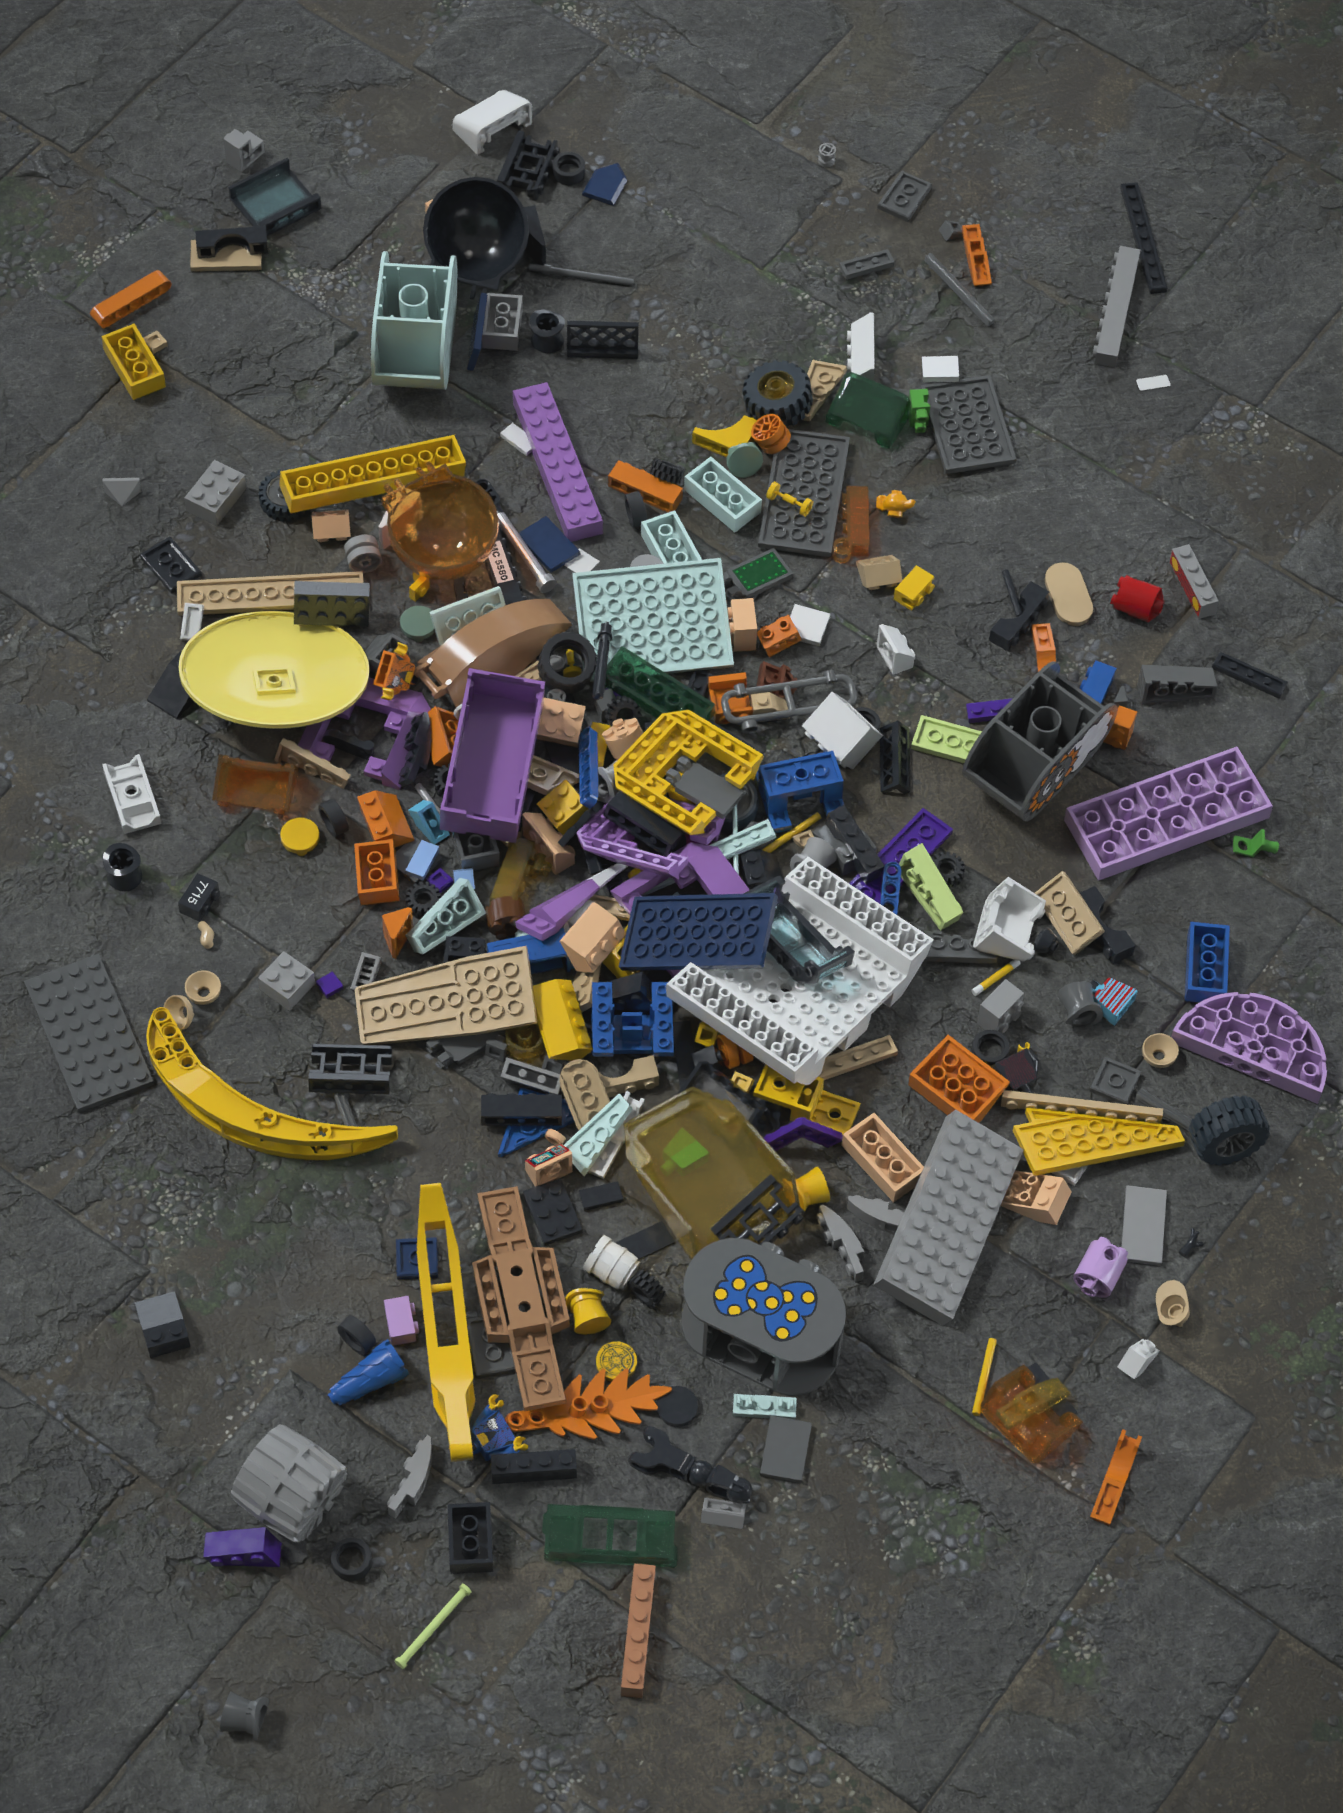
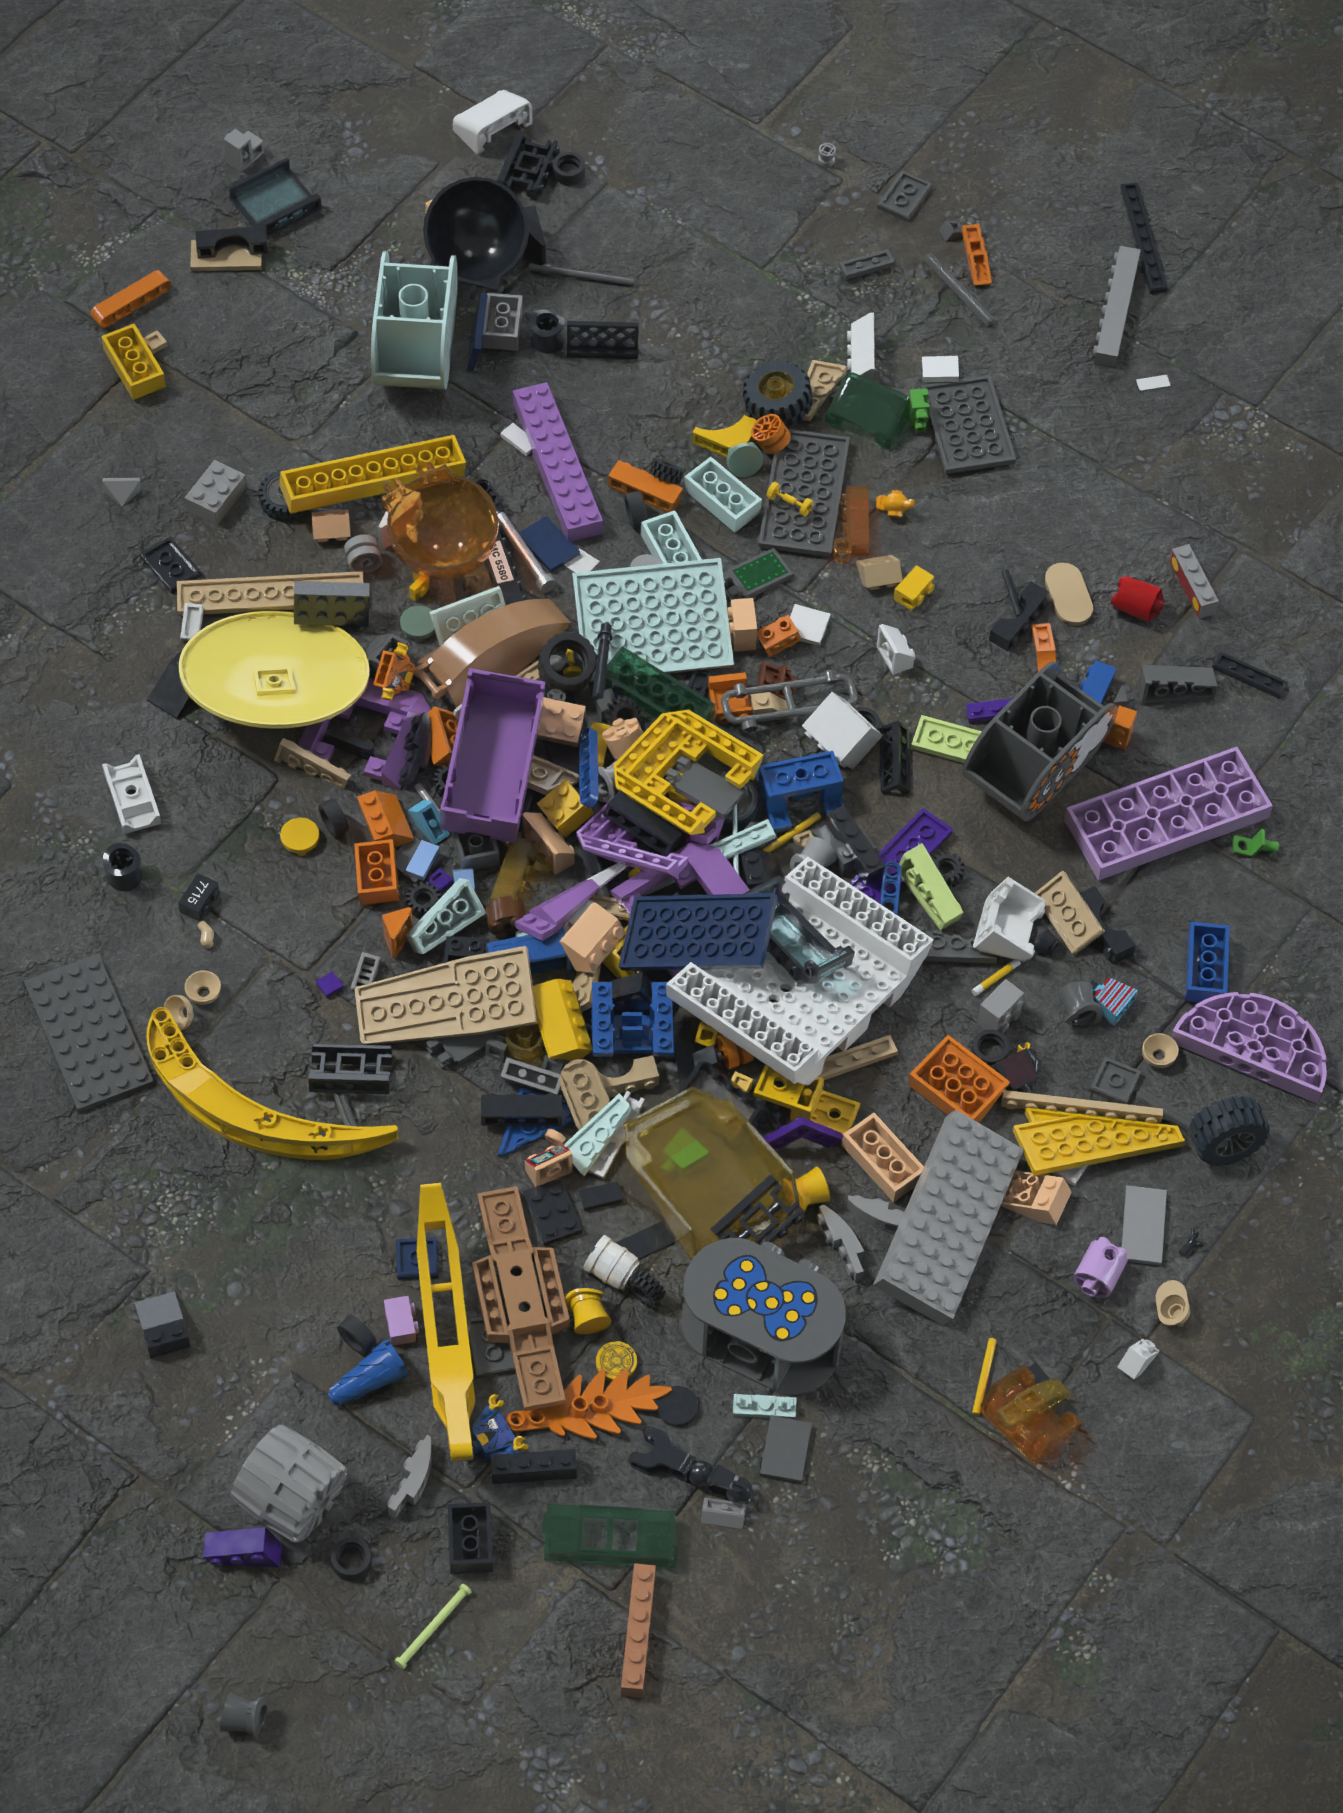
(254, 784): clear orange windscreen -> none
(286, 980): light grey brick -> none
(571, 833): black tile -> none
(606, 184): dark blue tile -> none
(1115, 1478): orange piece -> none

